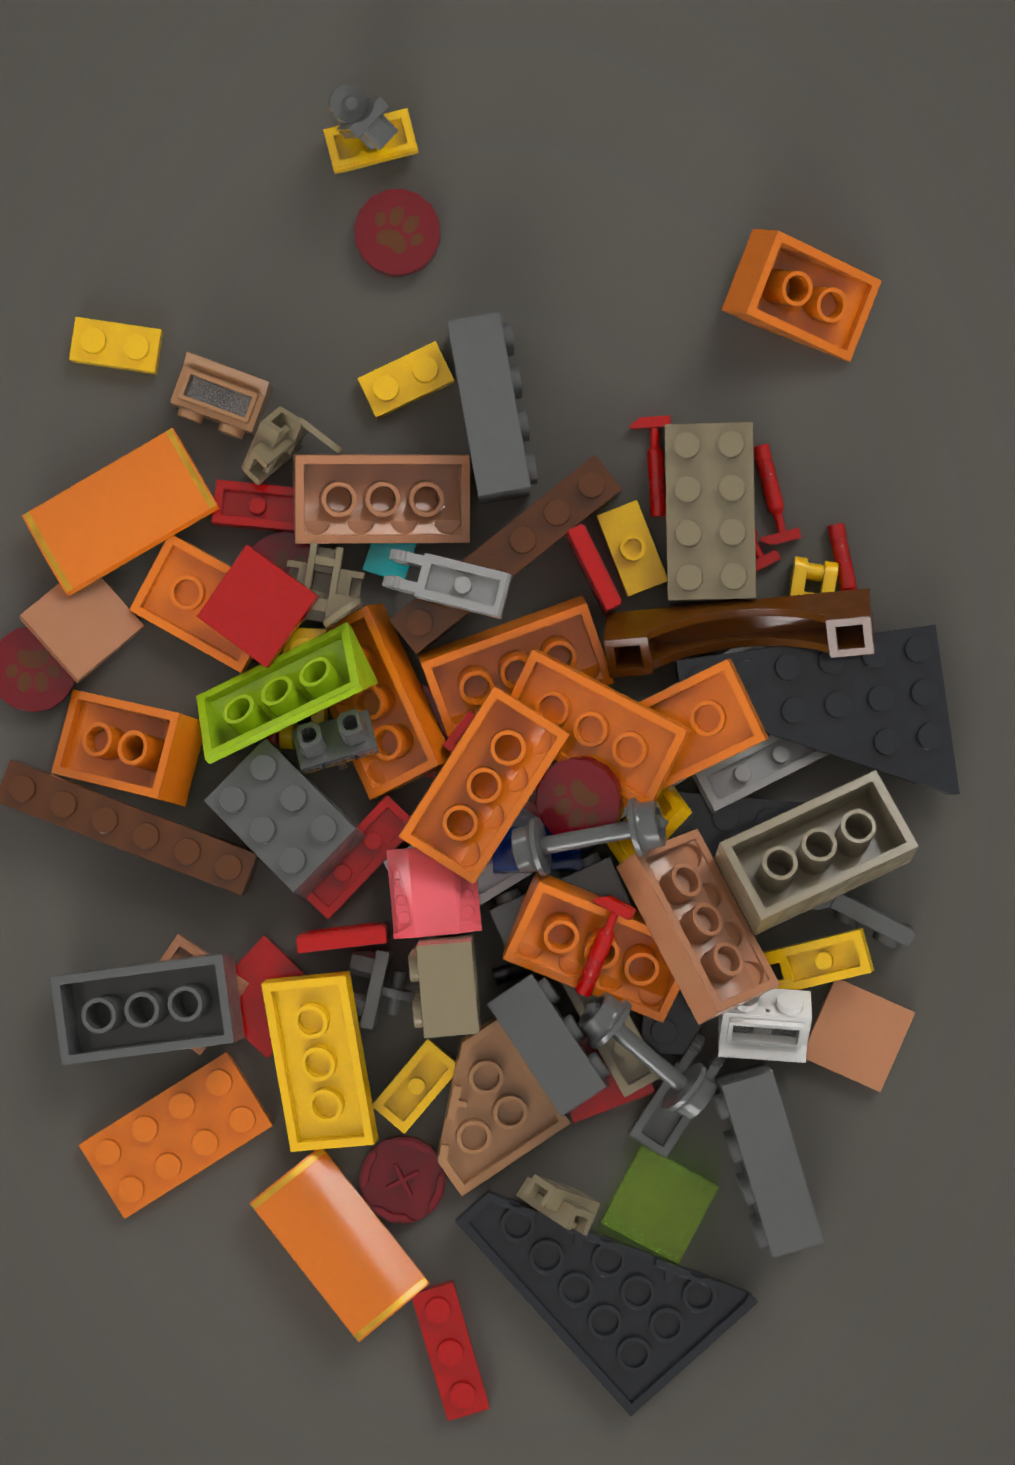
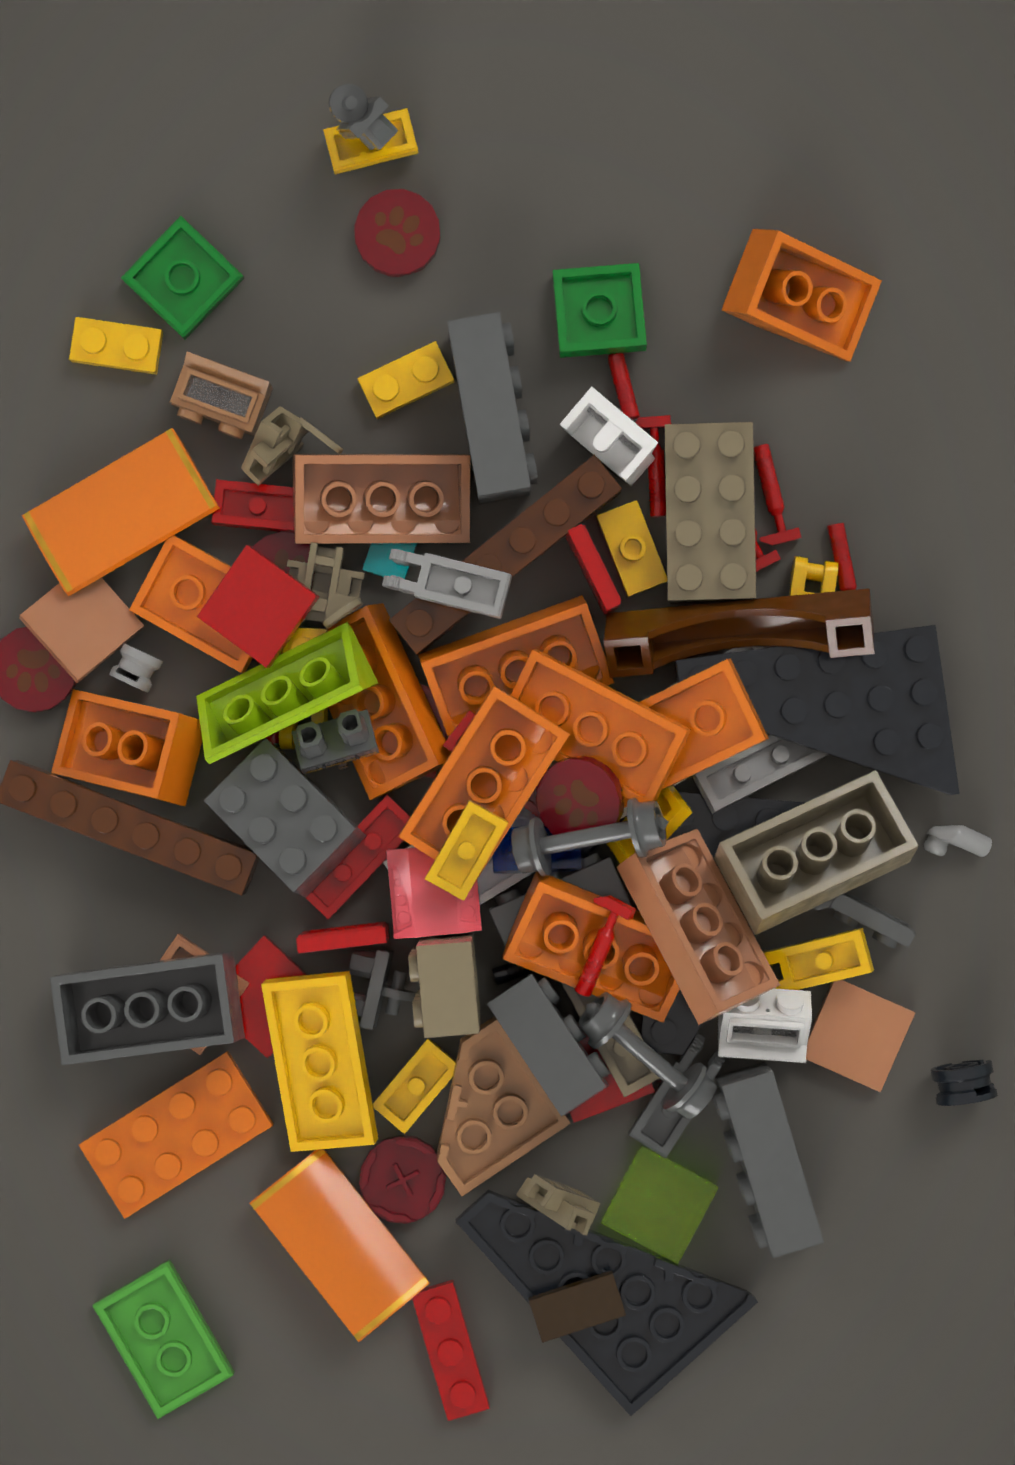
(137, 663): none -> light grey wheel
(163, 1339): none -> bright green tile
(182, 277): none -> green tile
(466, 850): none -> yellow plate
(576, 1306): none -> dark brown tile
(599, 310): none -> green tile
(610, 436): none -> white window
(623, 385): none -> red piece
(959, 836): none -> light grey arm
(964, 1082): none -> black wheel

